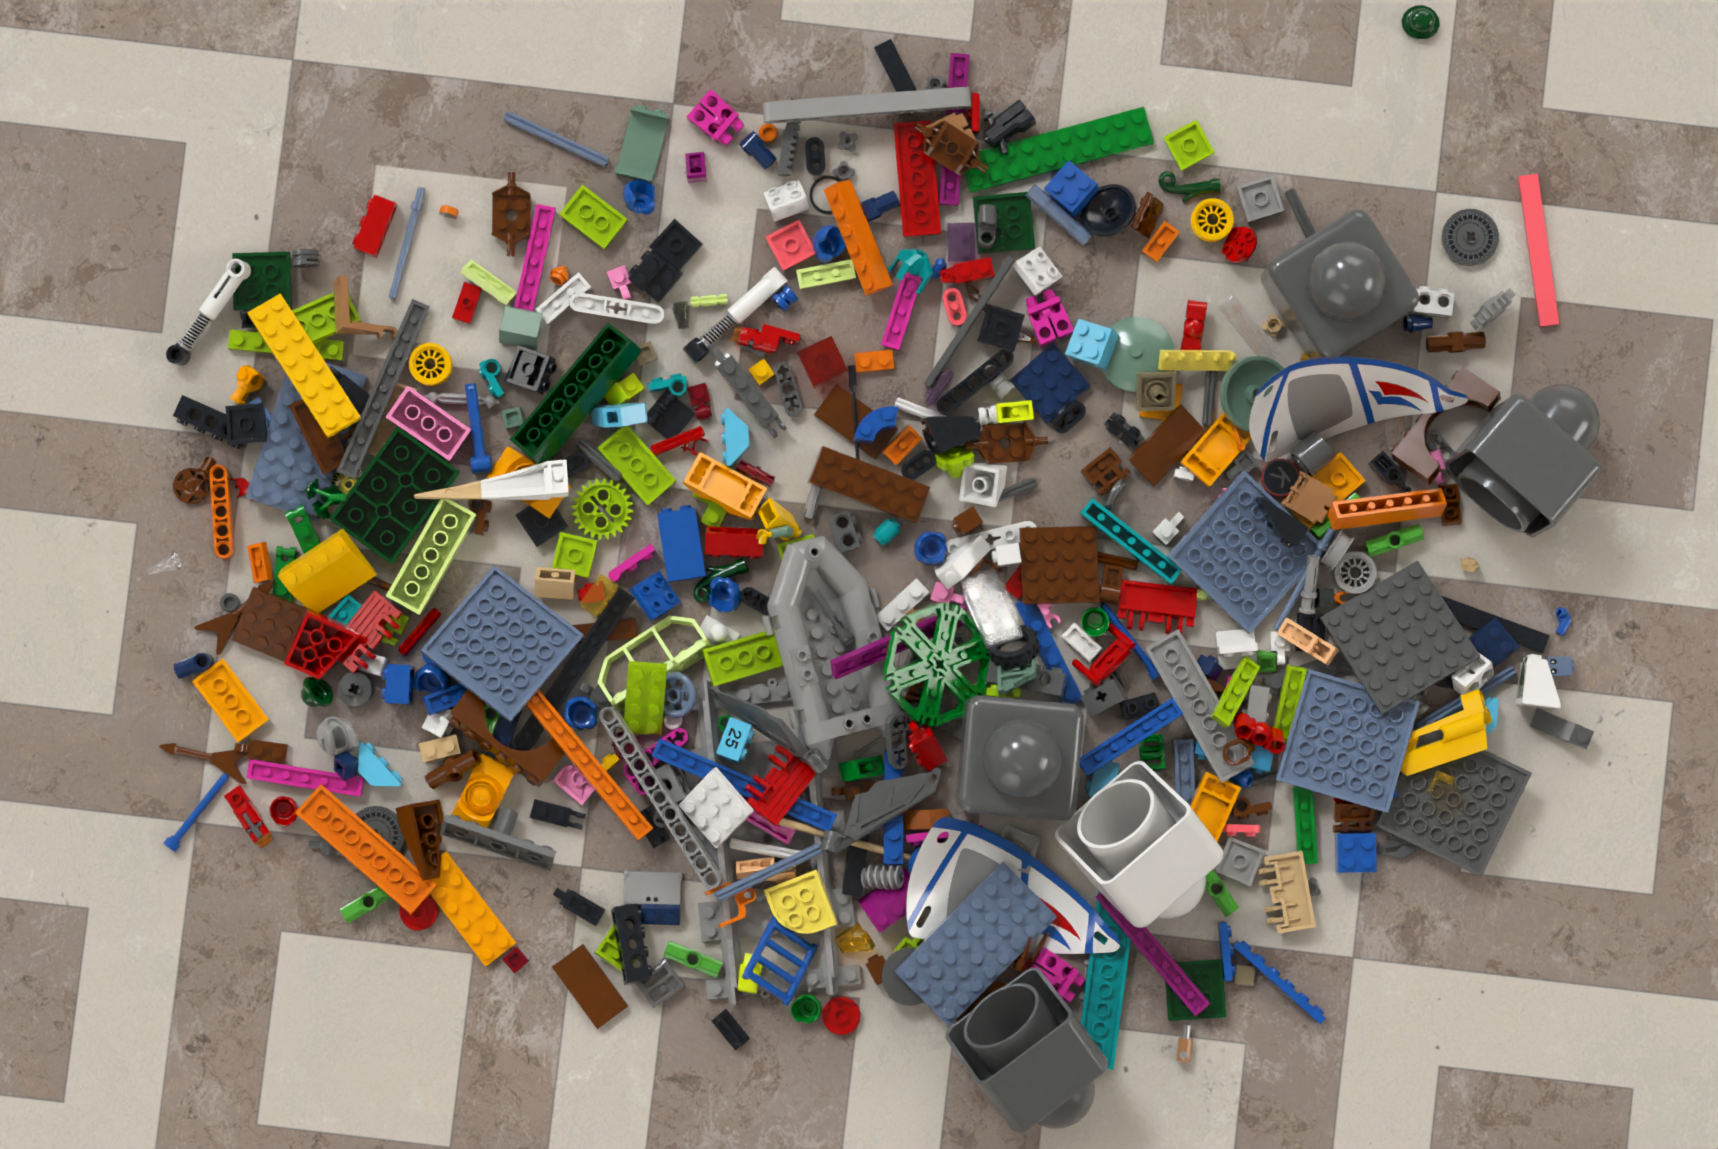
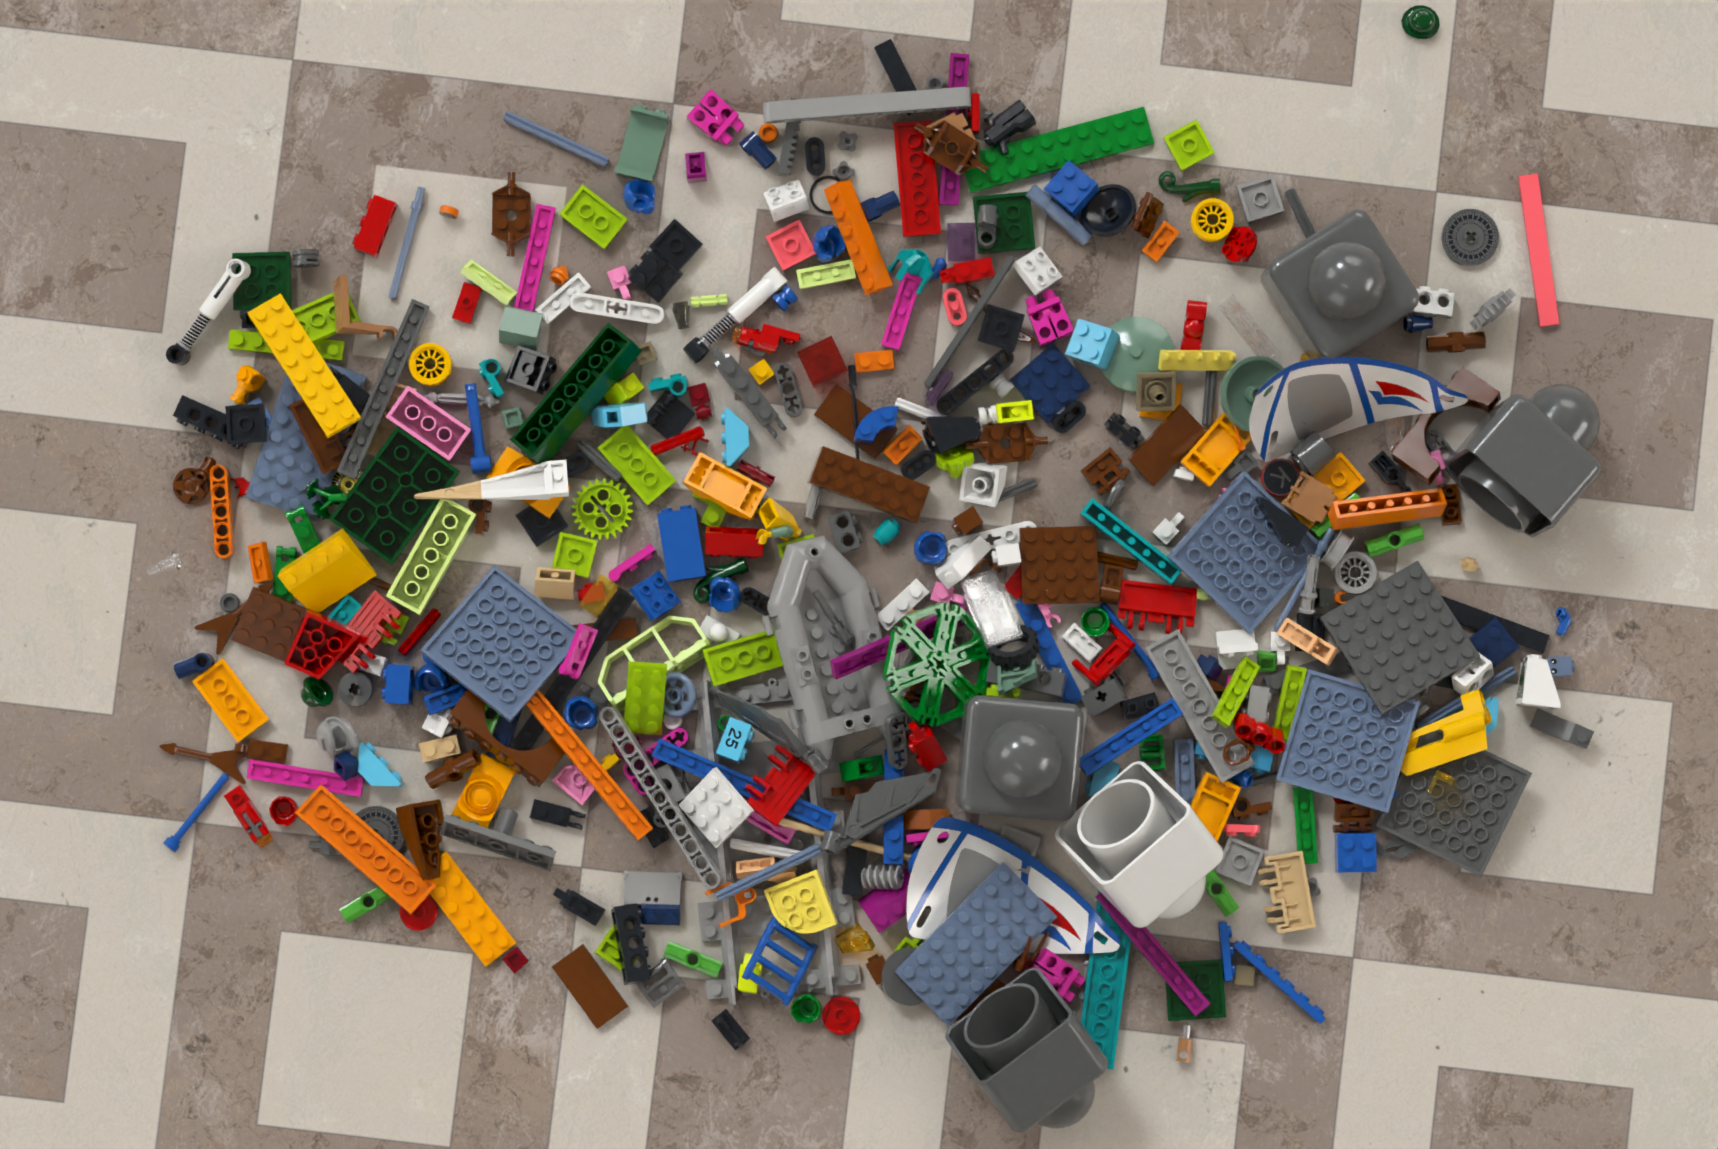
(578, 651): none -> dark pink plate
(1273, 320): tan plate -> none

